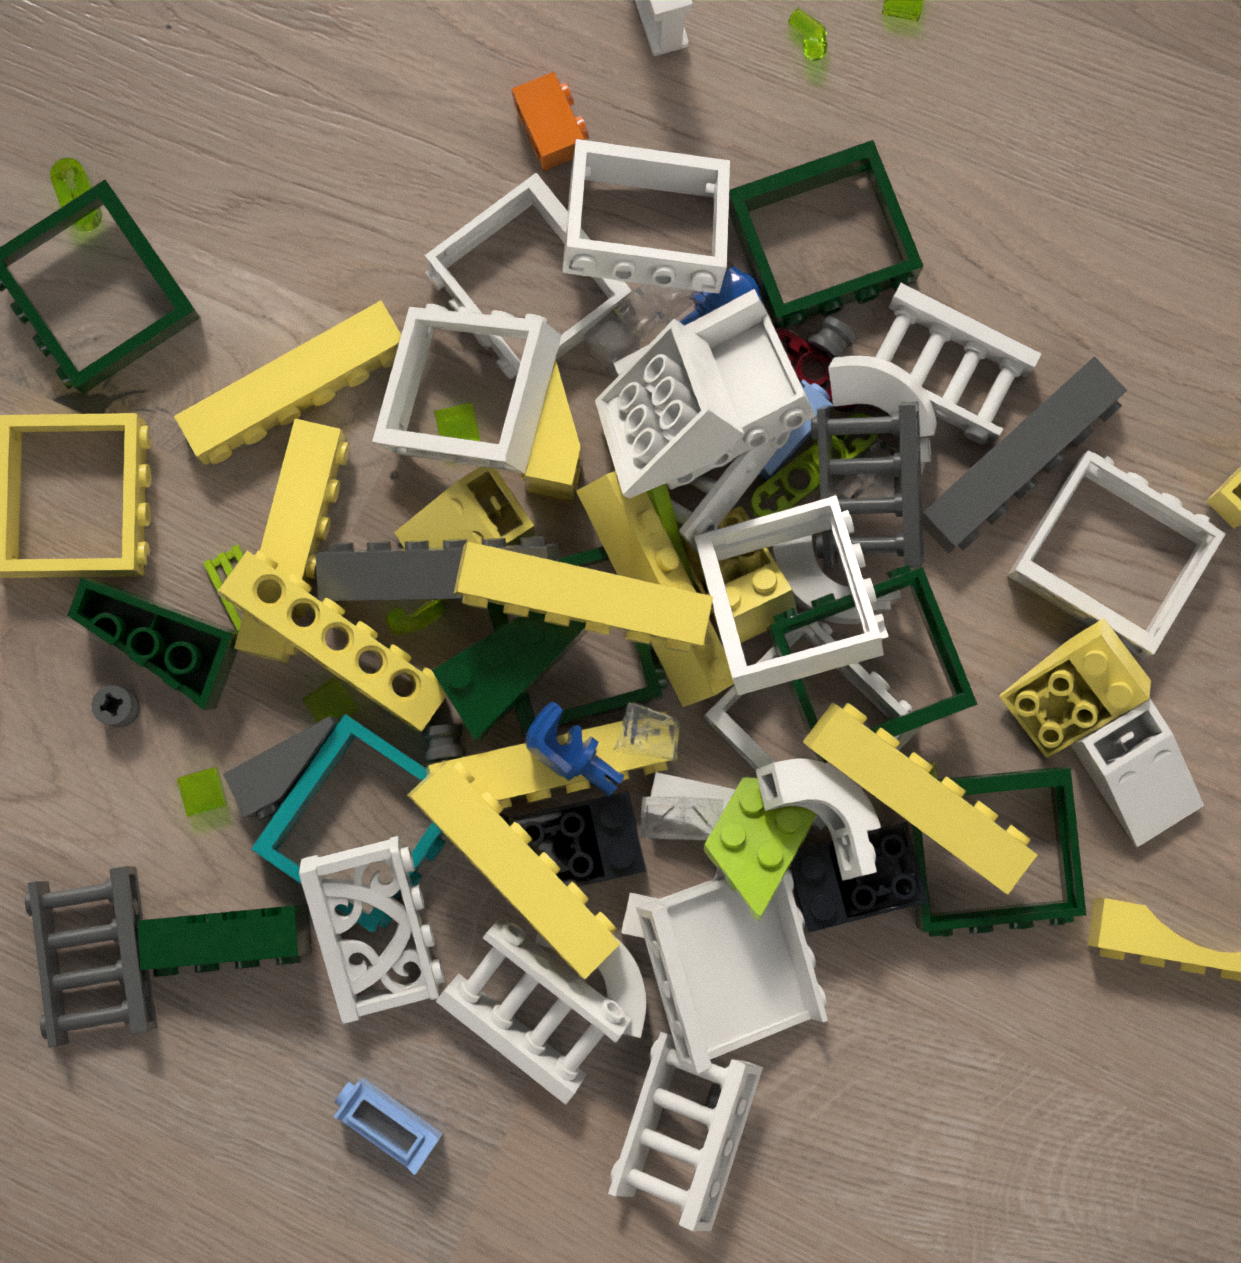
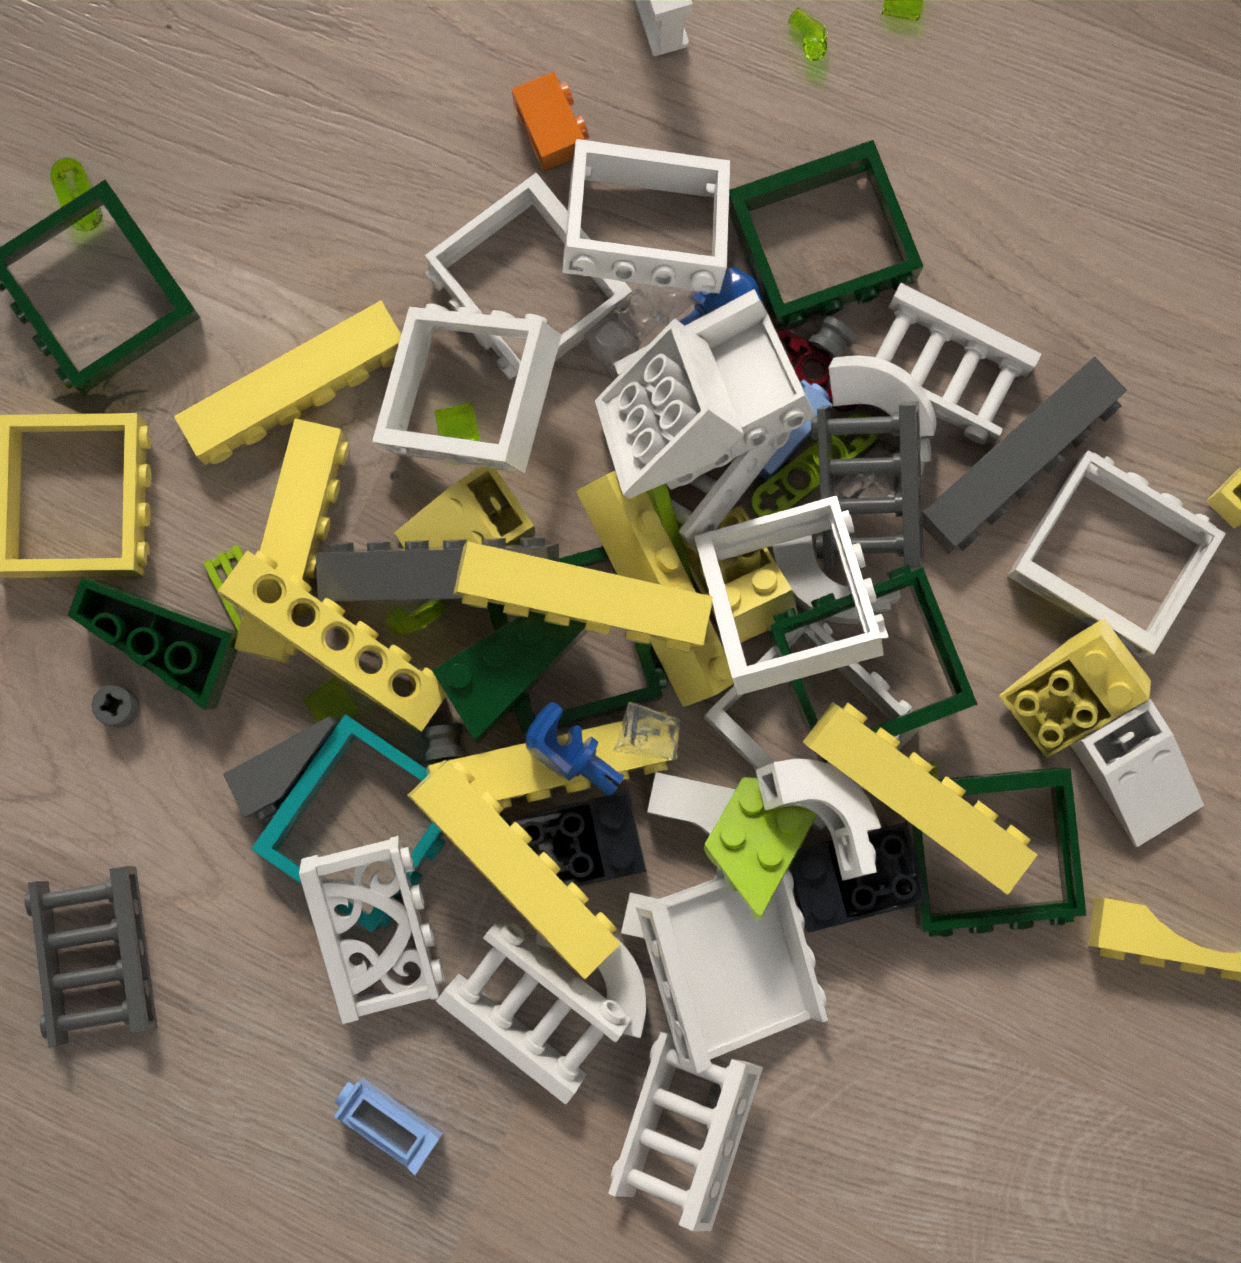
(202, 791): clear neon green tile -> none
(224, 938): dark green wedge -> none
(556, 450): light yellow slope -> none
(679, 817): clear slope -> none

